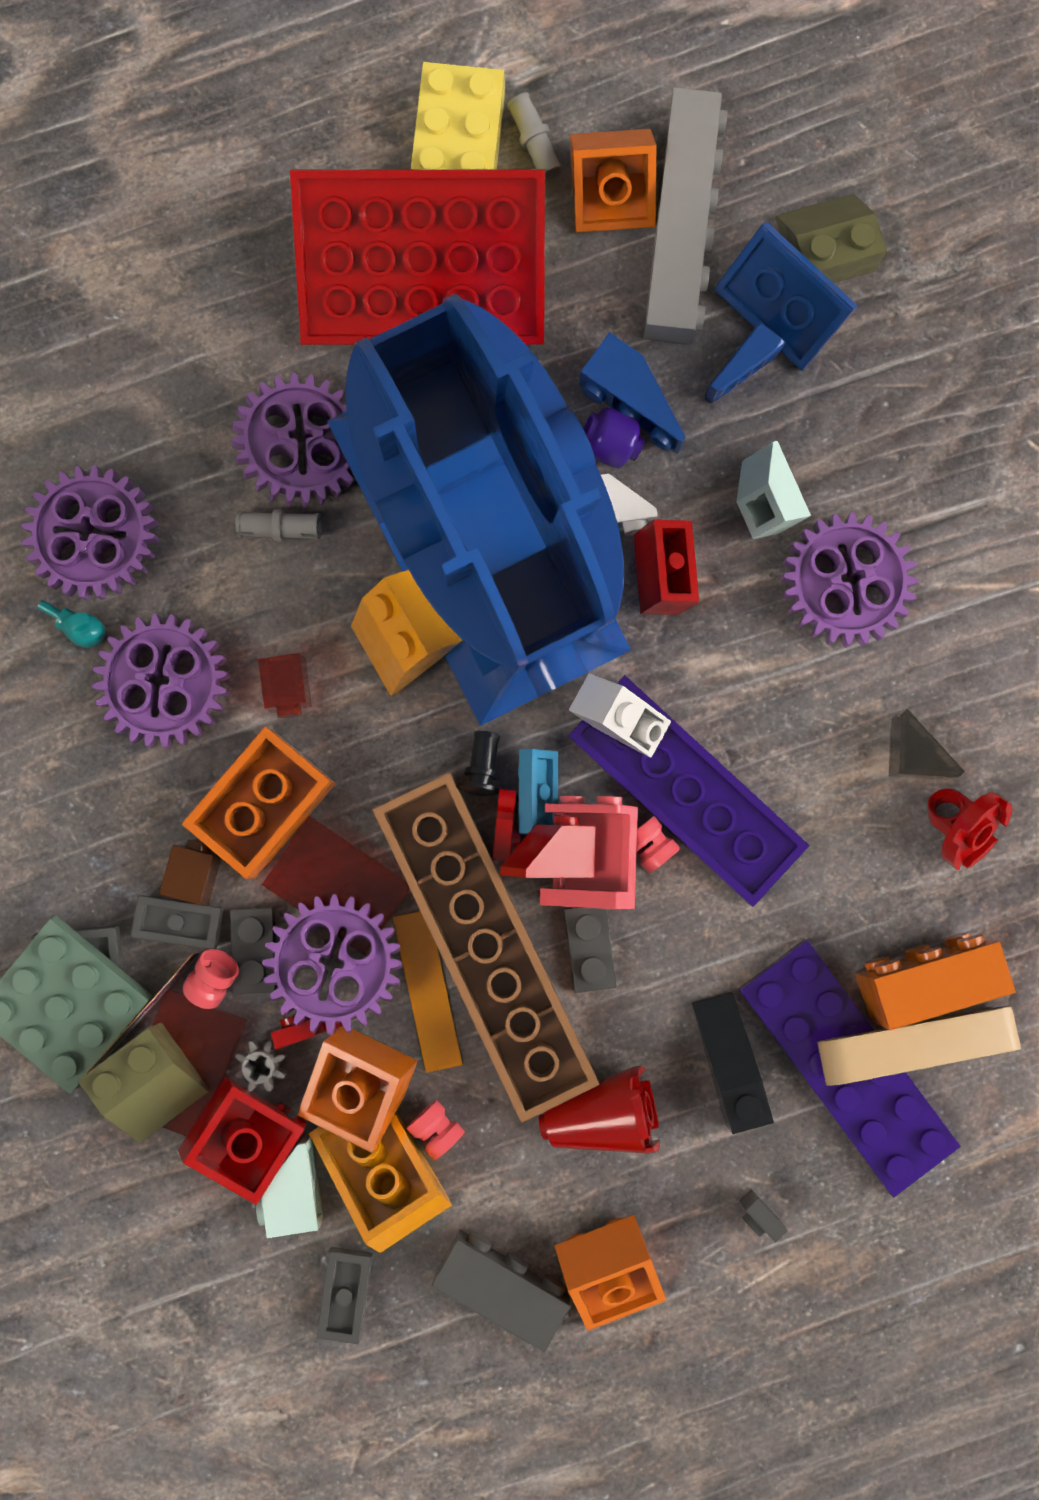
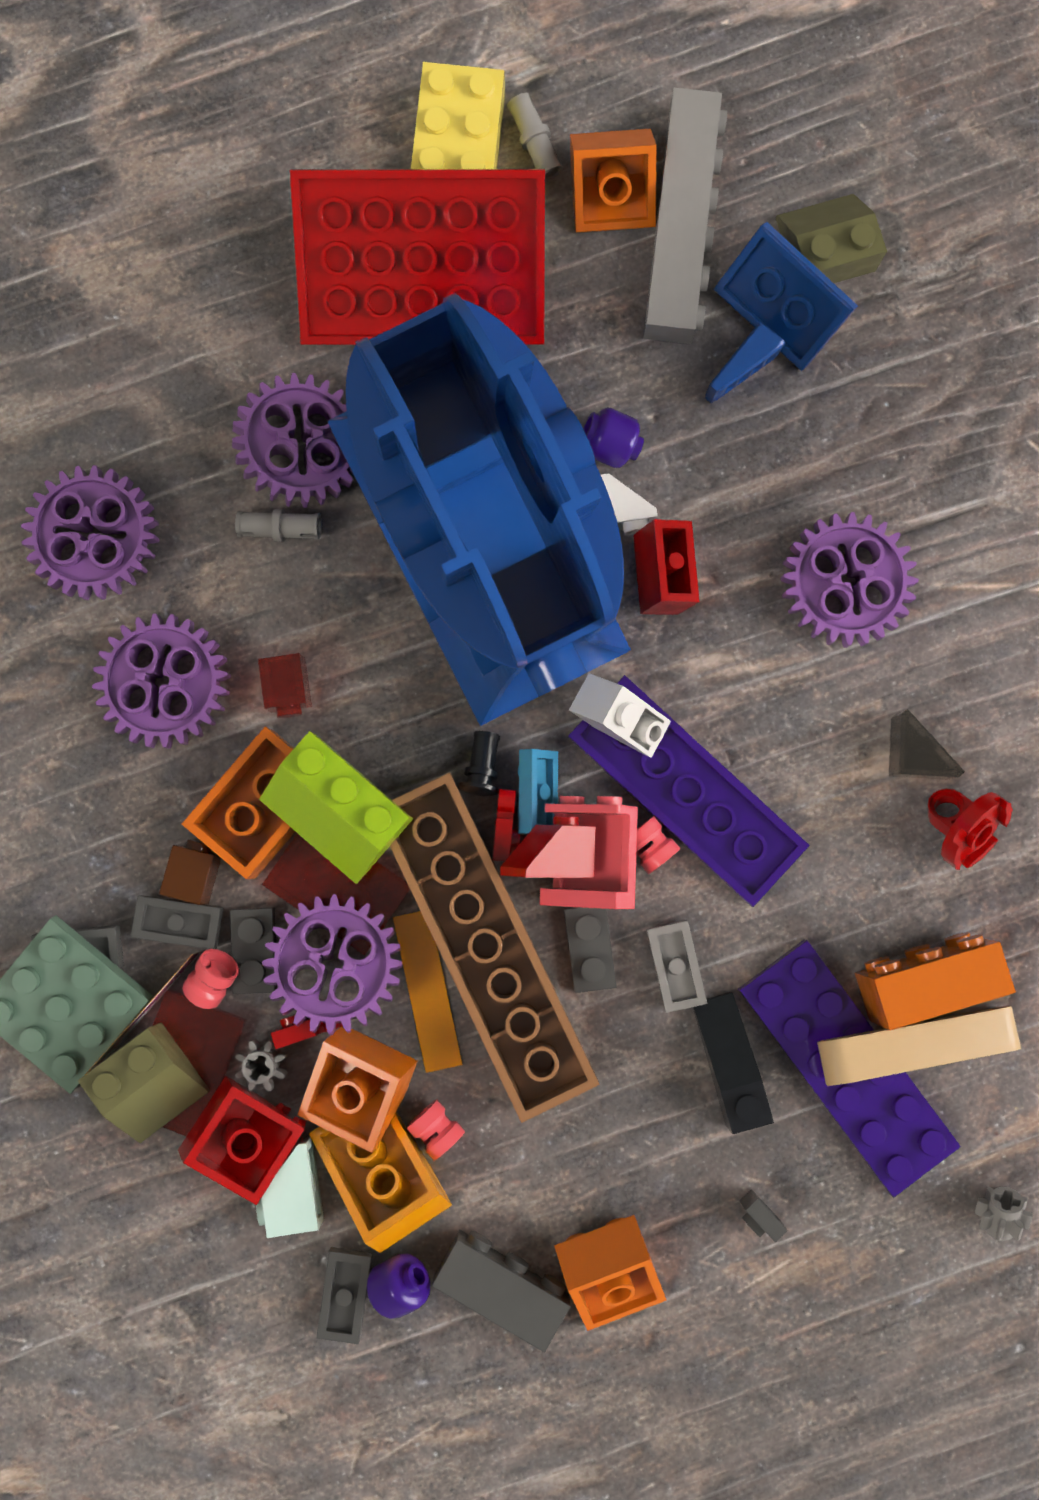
(79, 627): teal piece -> none
(334, 807): none -> lime slope
(398, 1286): none -> dark purple head
(401, 631): light orange slope -> none
(607, 1117): red cone -> none
(625, 383): blue slope -> none
(676, 966): none -> light grey plate
(769, 493): light aqua slope -> none
(1003, 1213): none -> light grey gear

